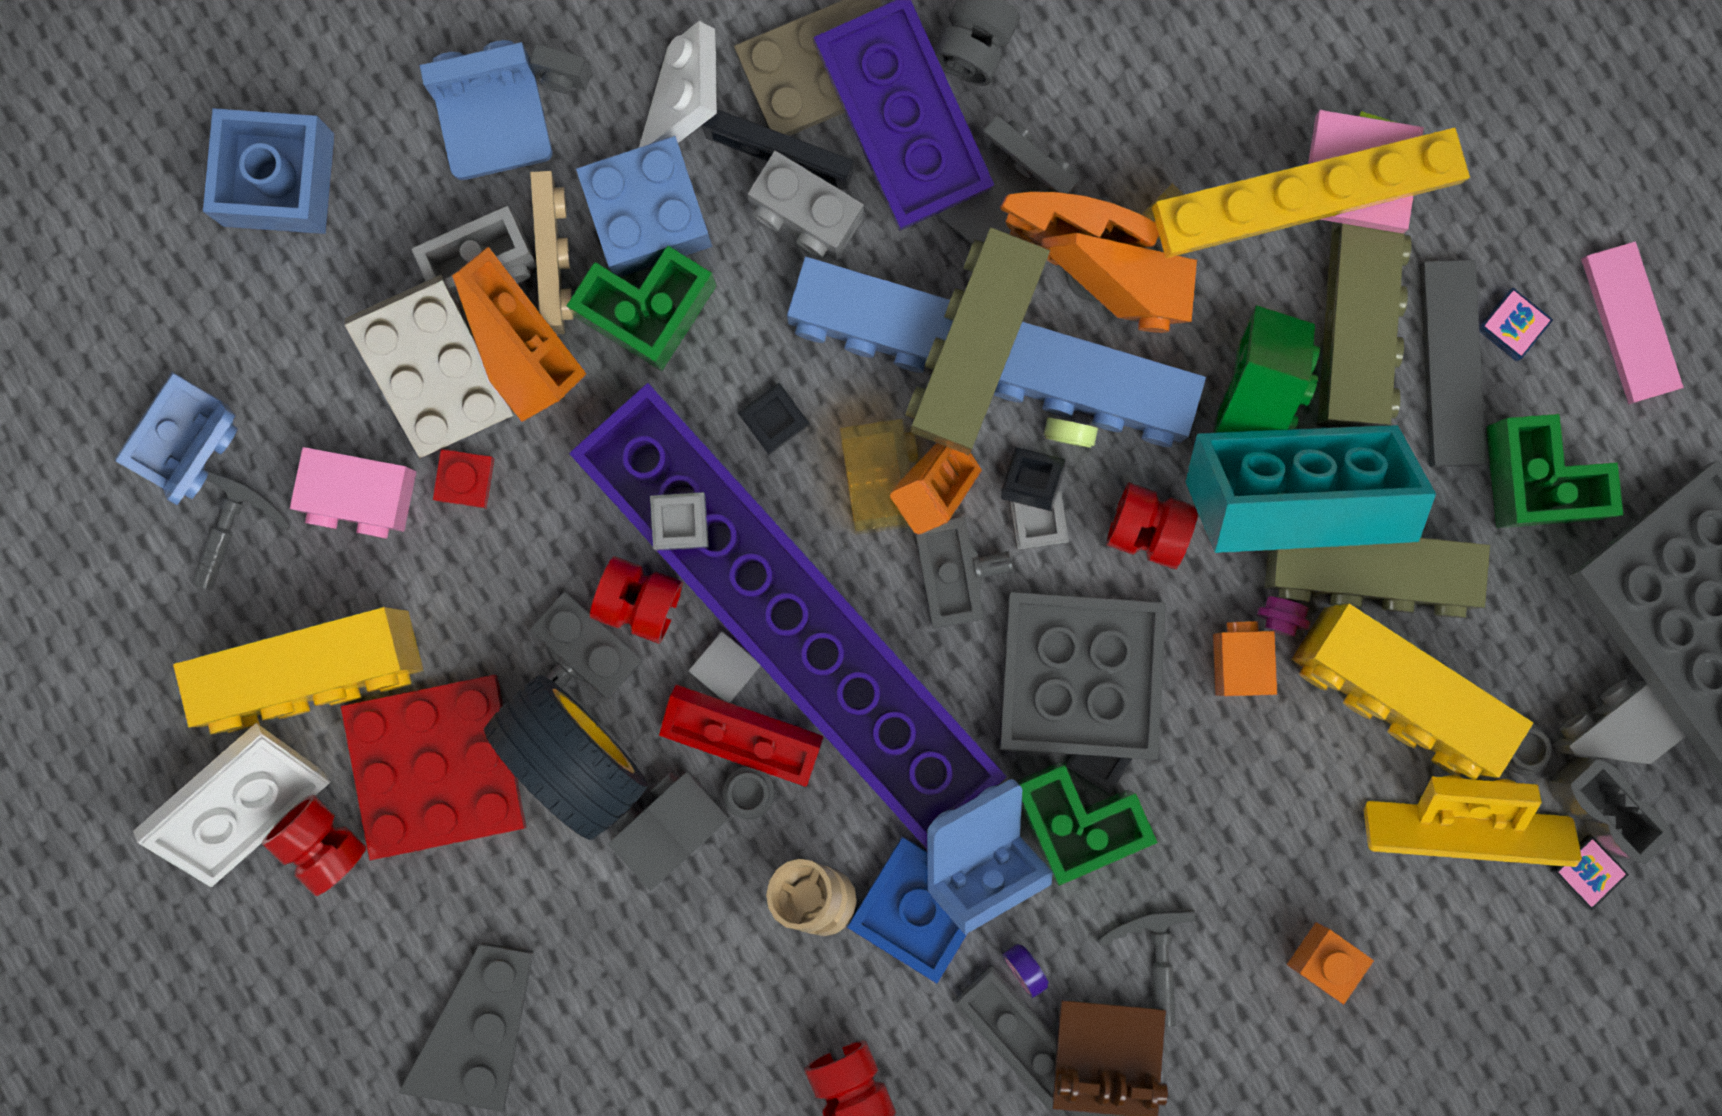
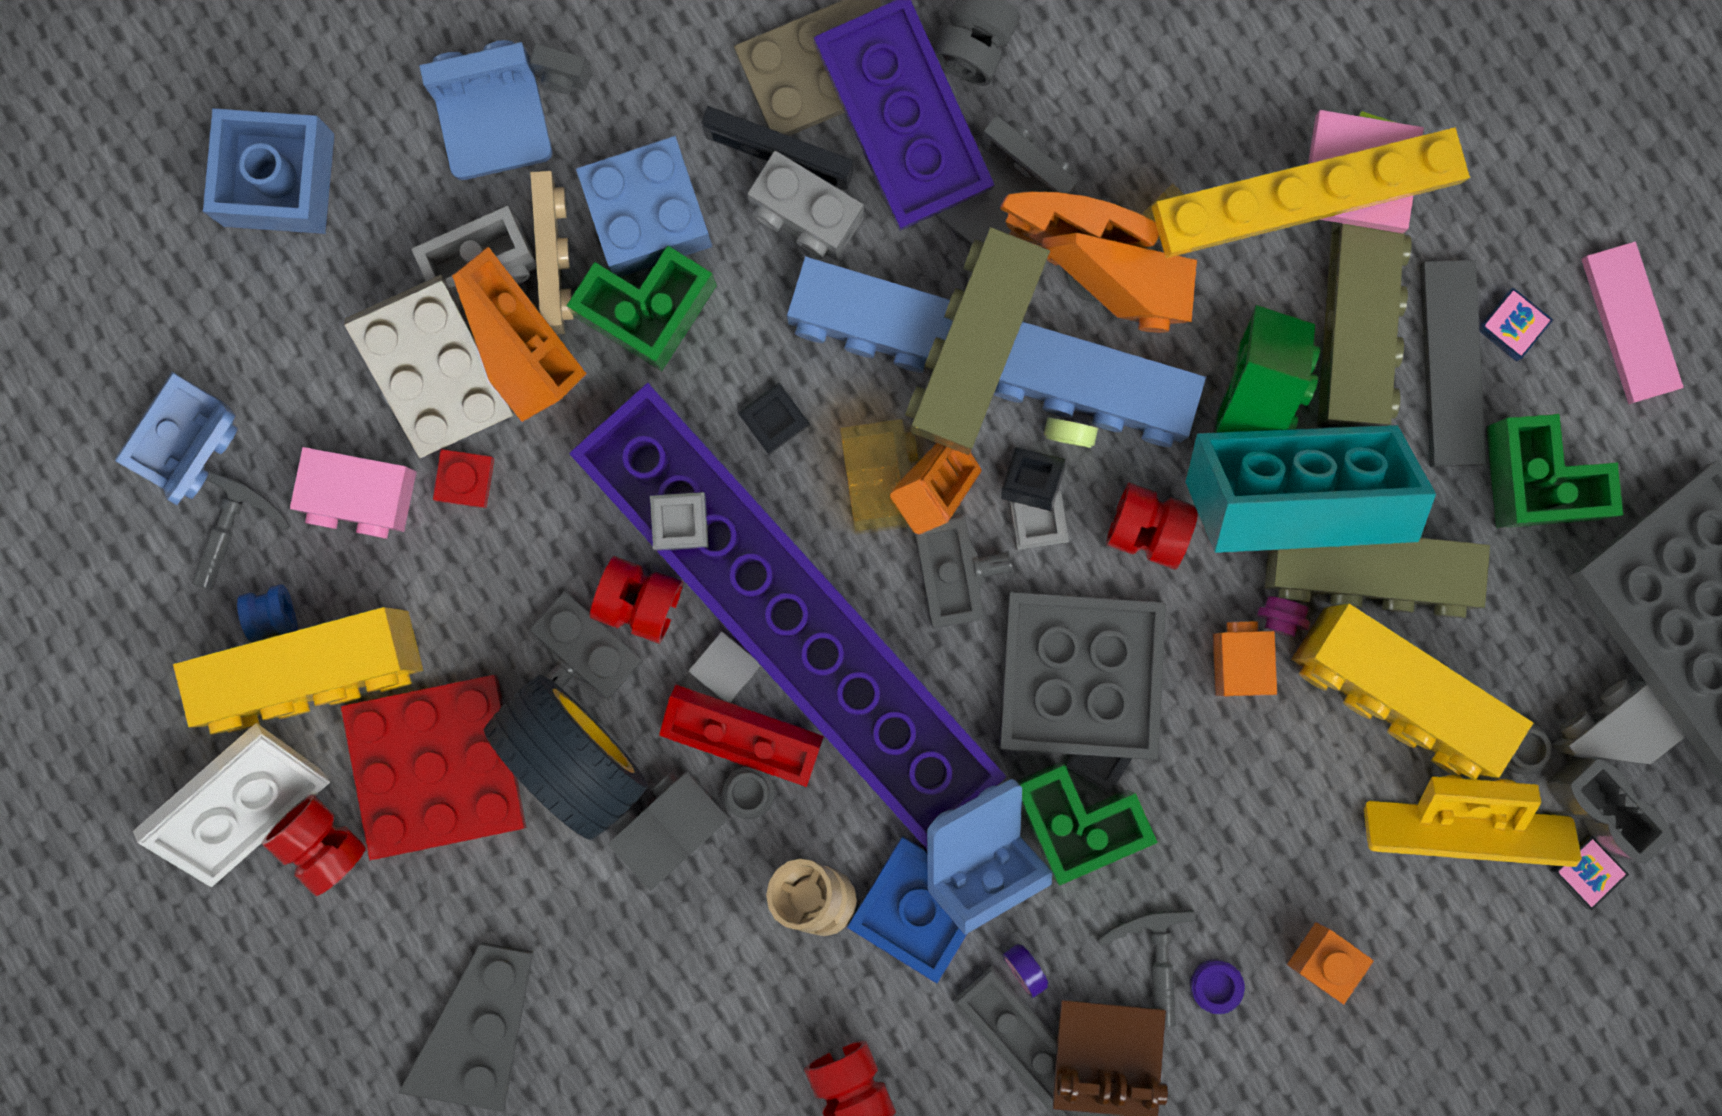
(266, 613): none -> blue wheel
(685, 87): white wing -> none
(1217, 986): none -> dark purple tile

